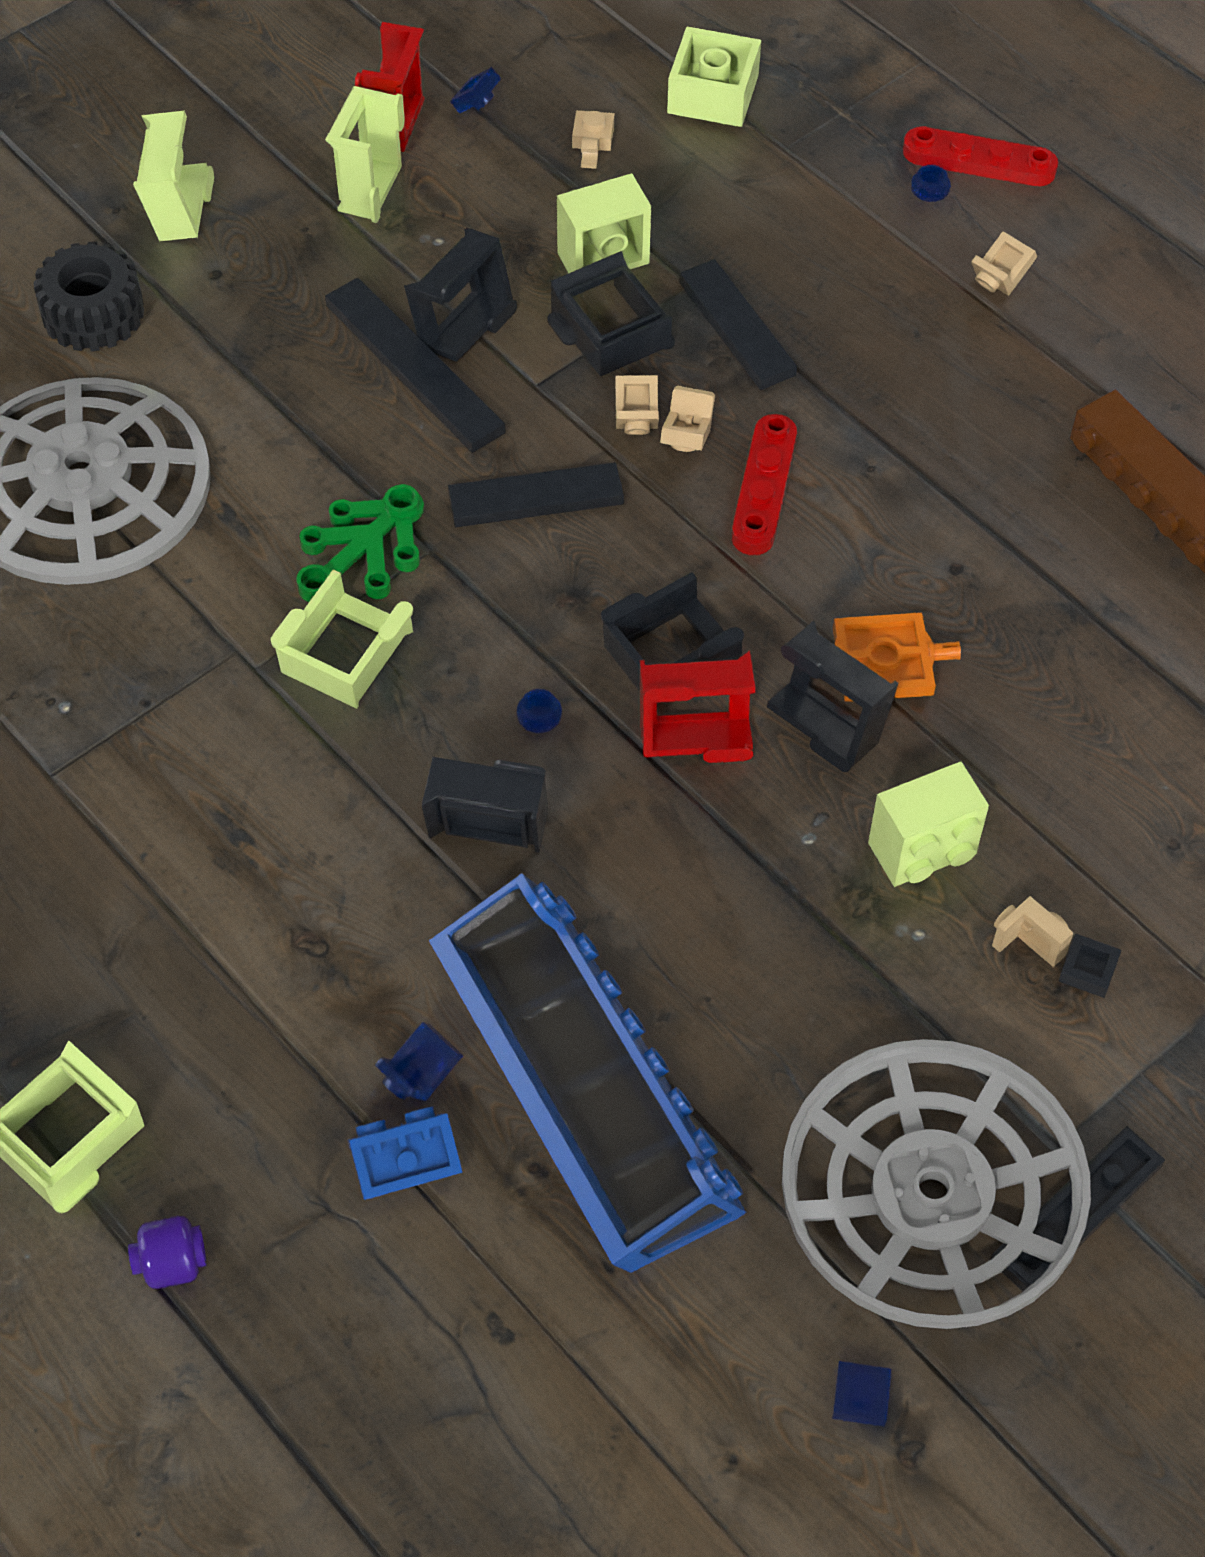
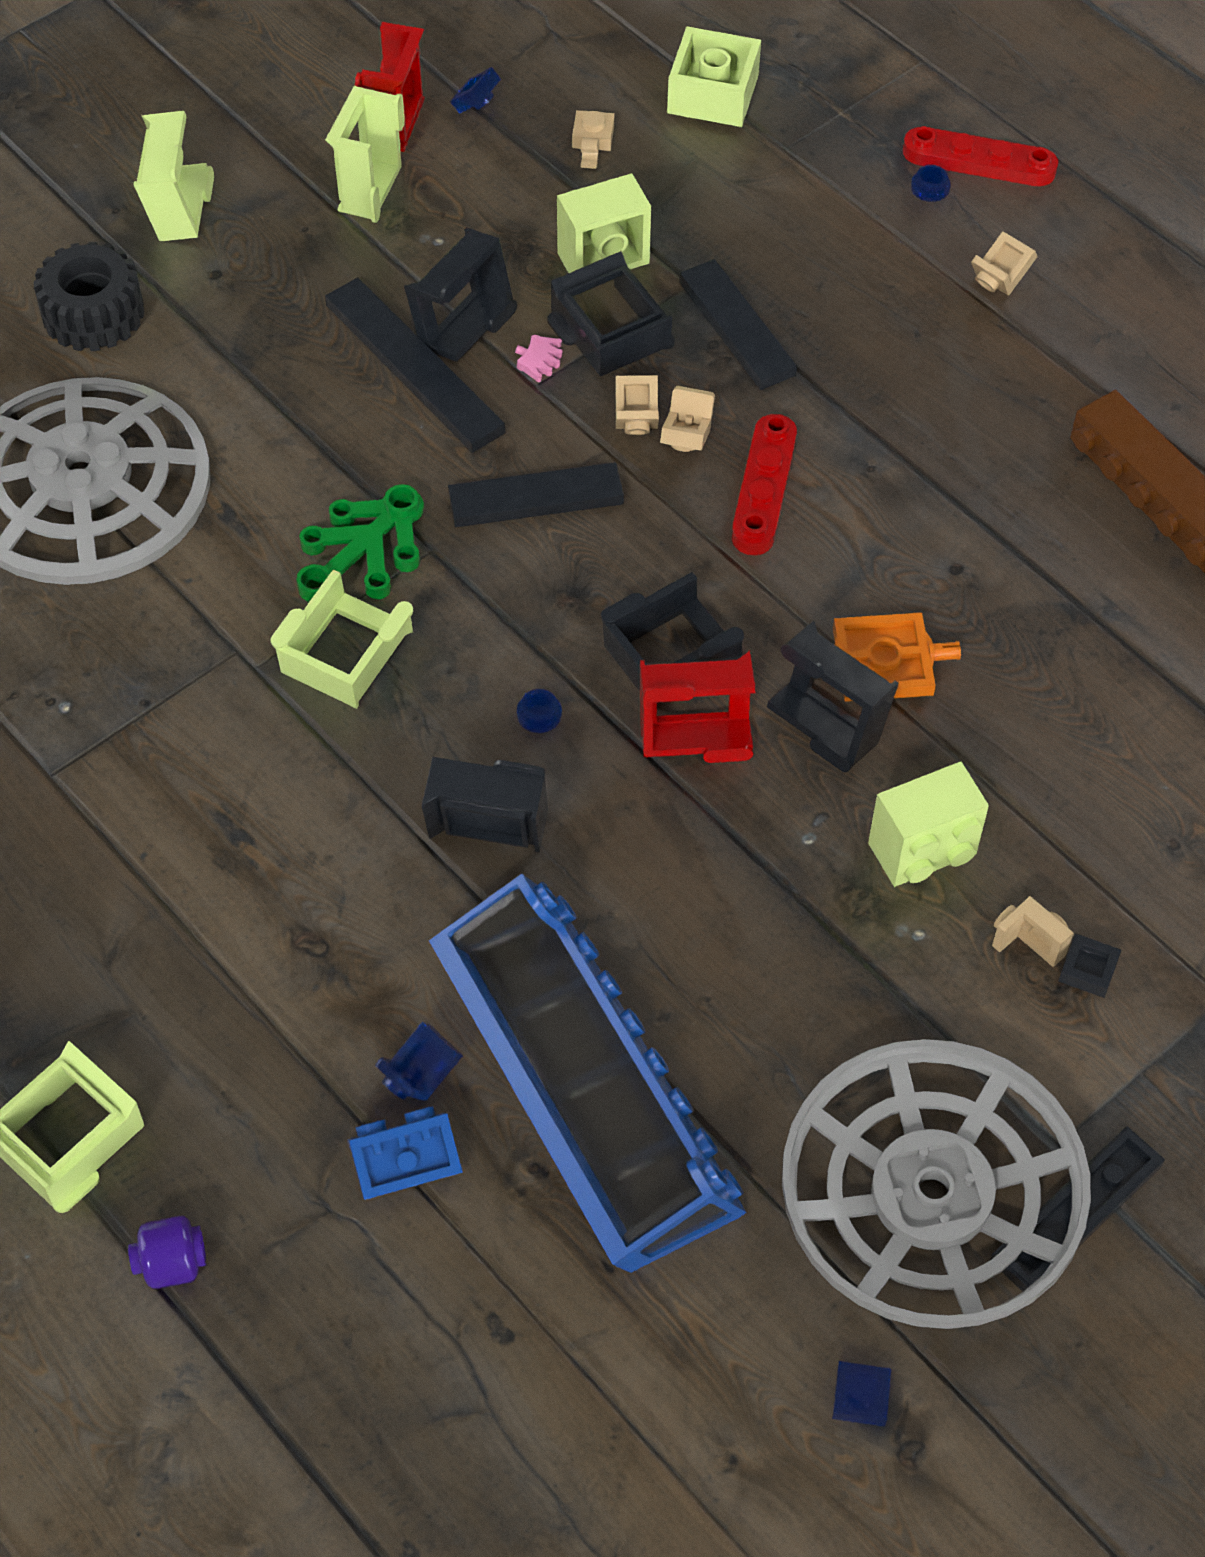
(539, 357): none -> bright pink piece

